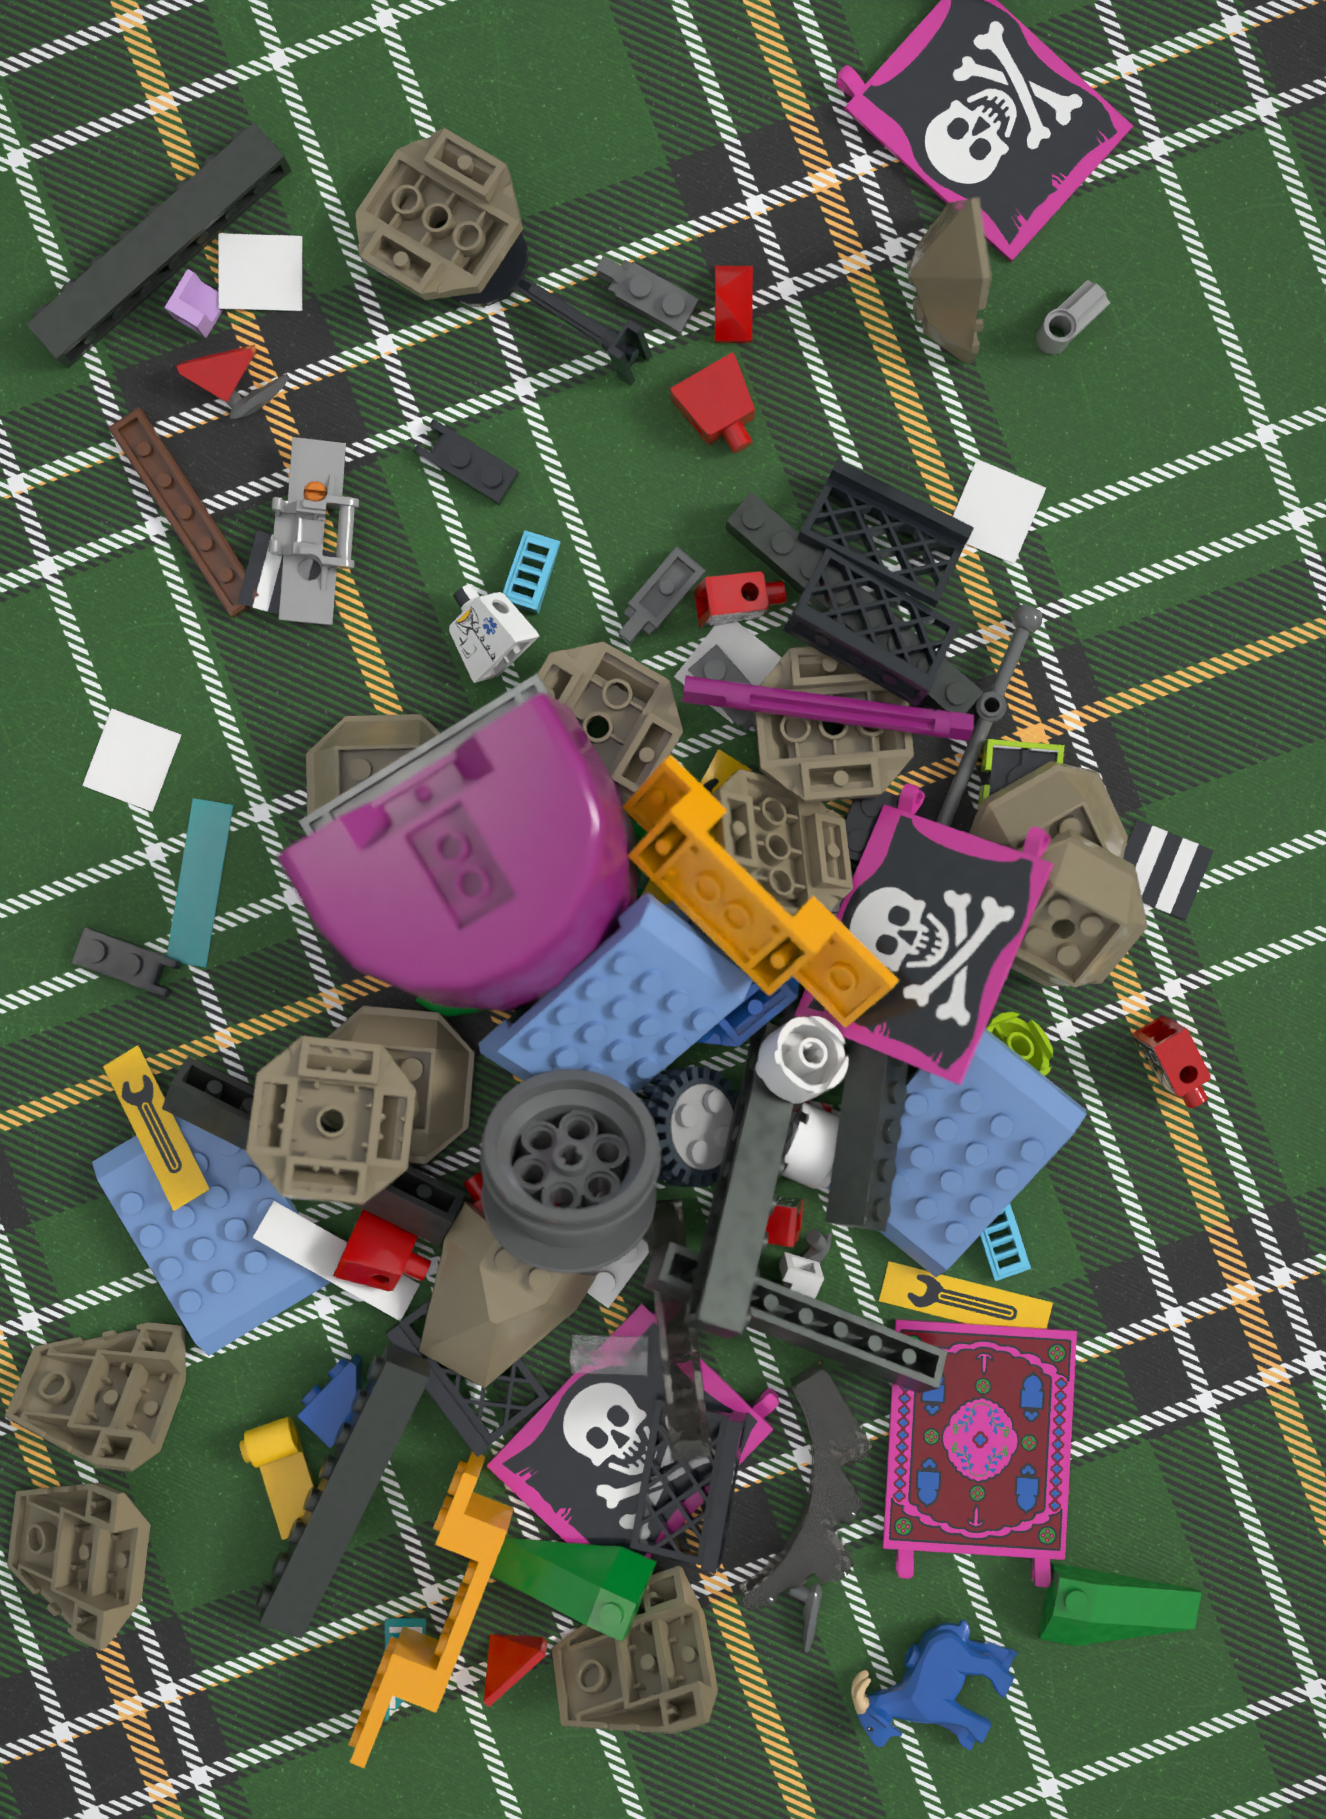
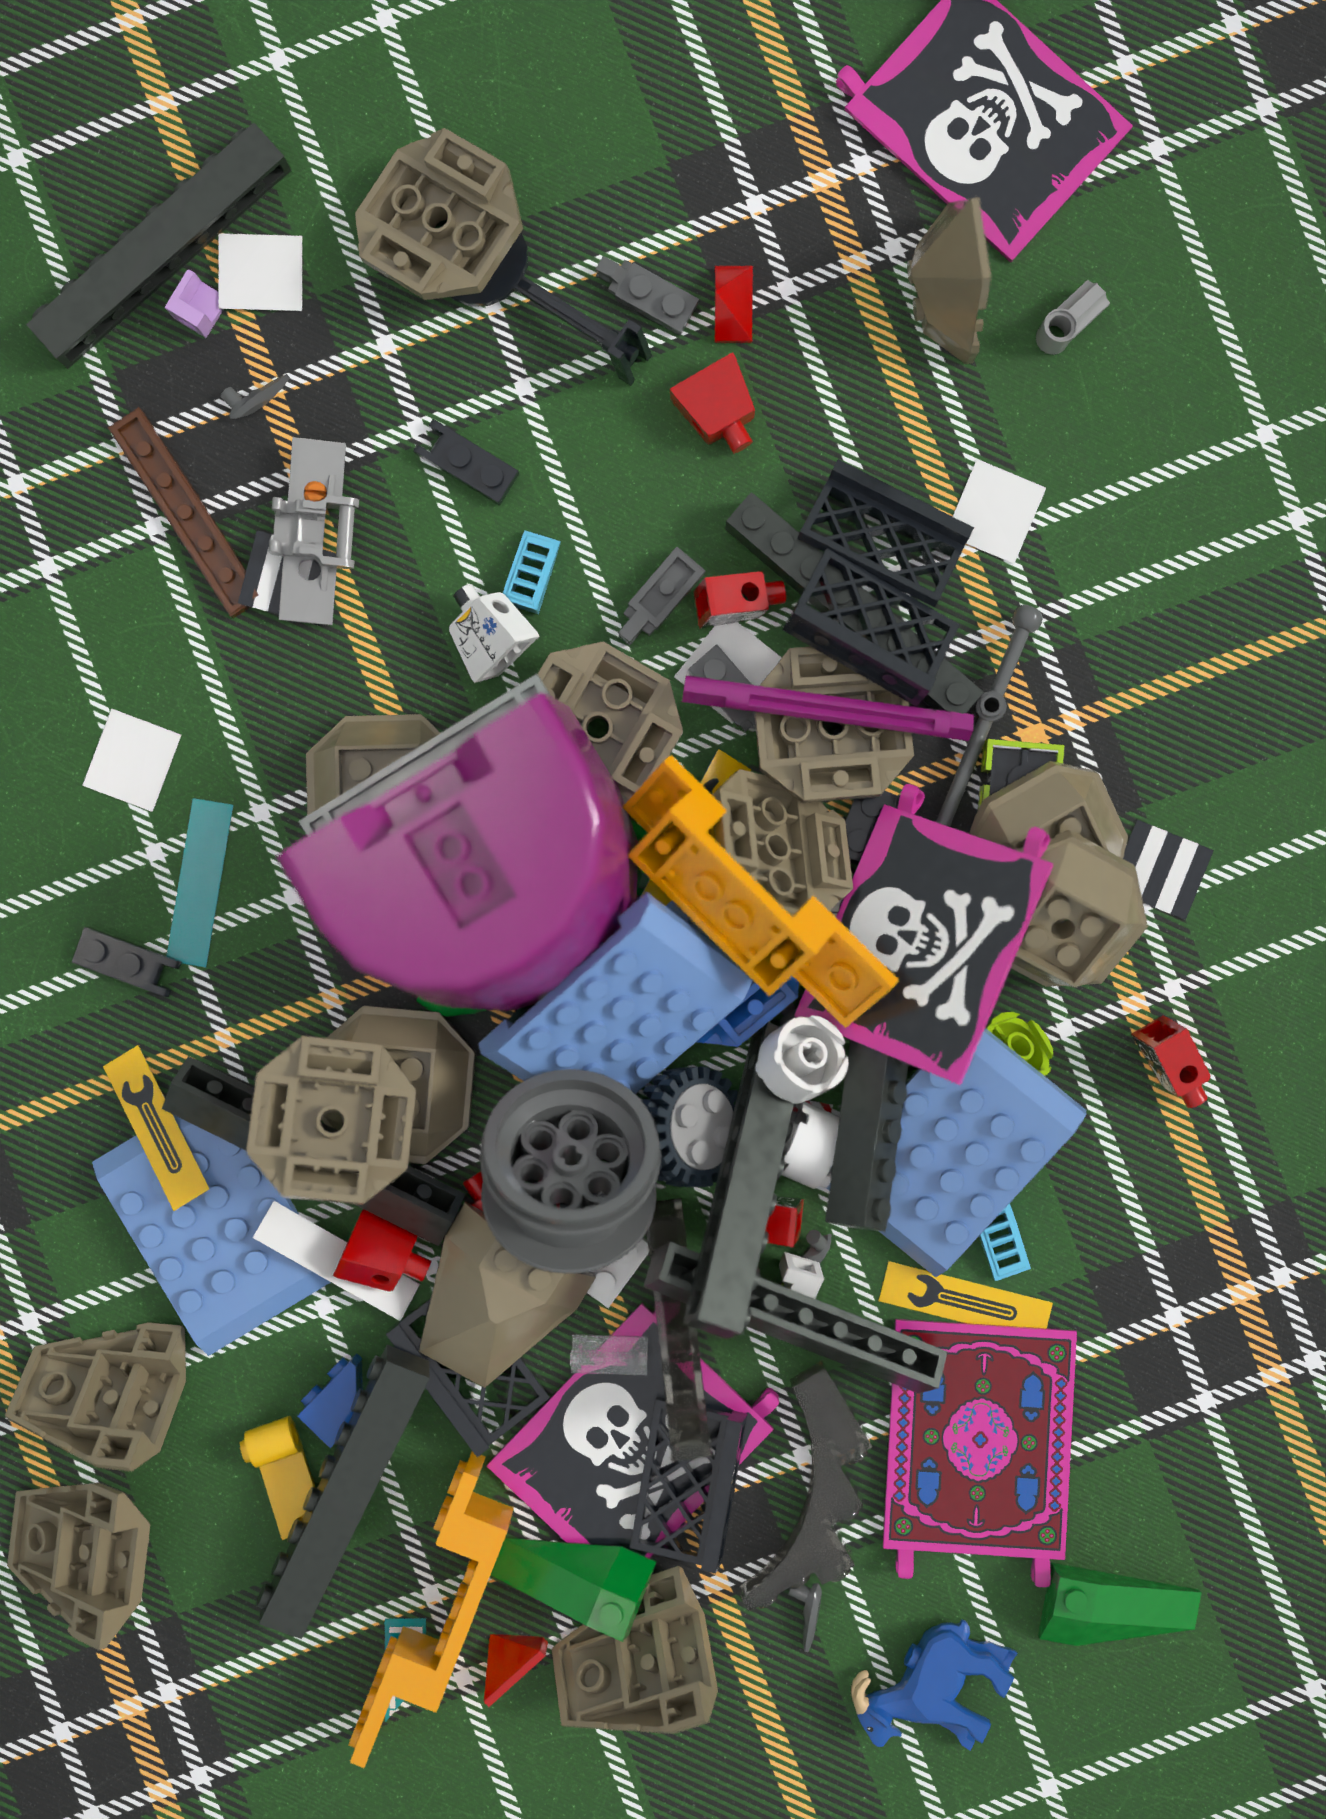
(219, 371): red slope -> none

